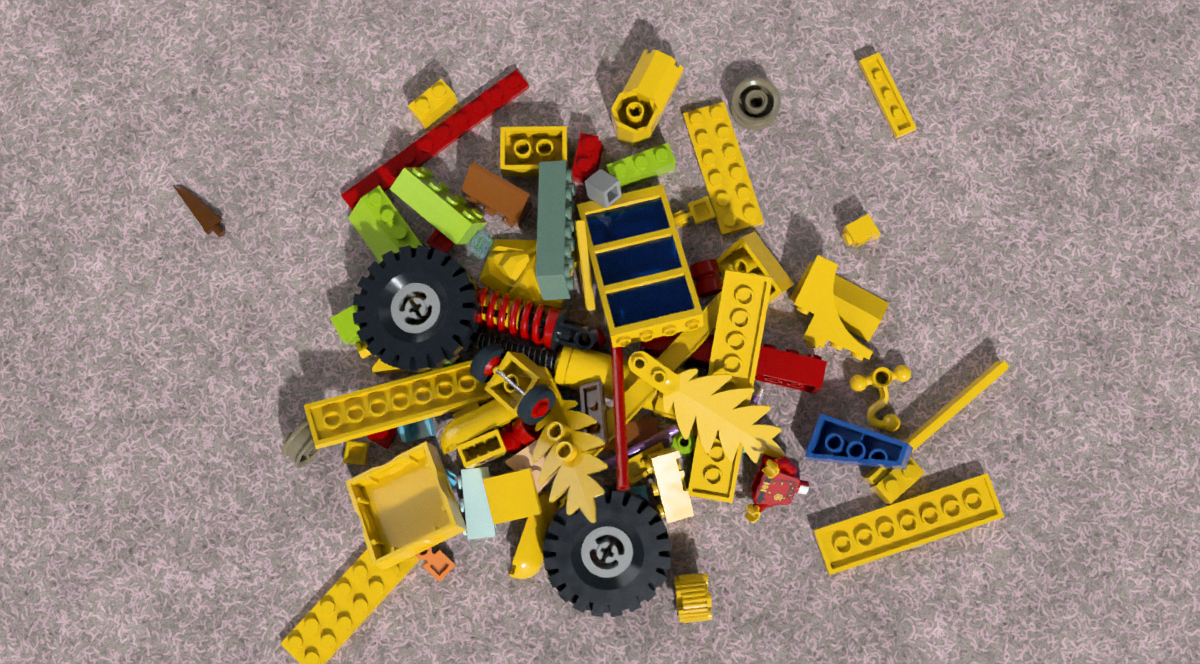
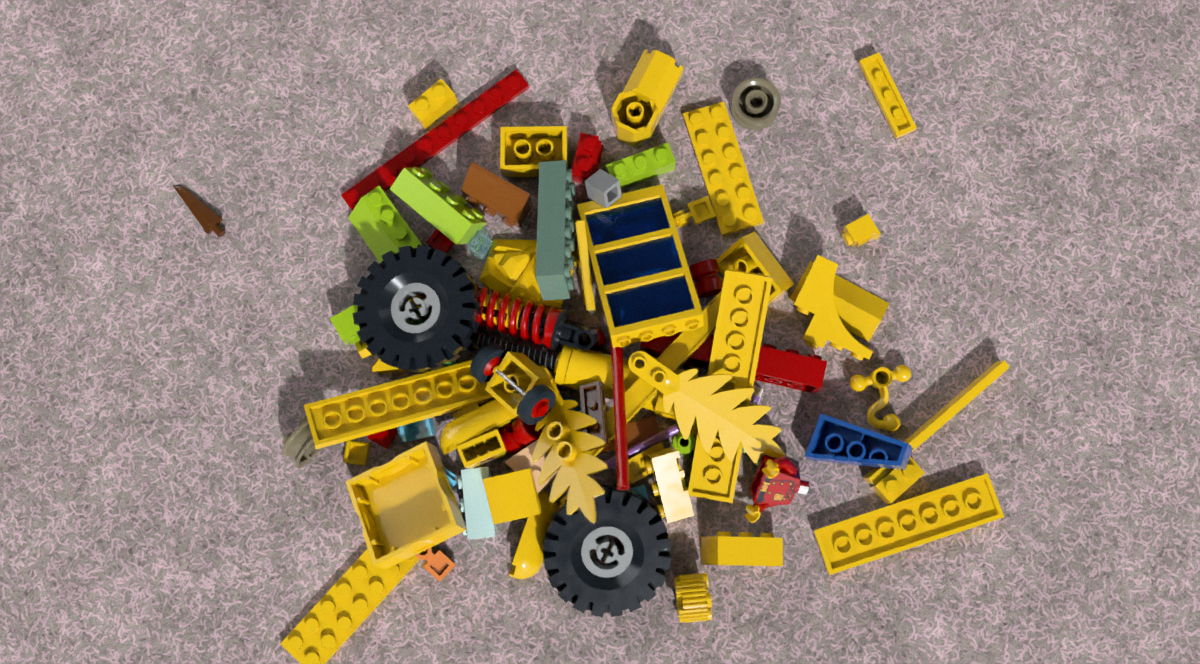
(742, 550): none -> yellow wedge

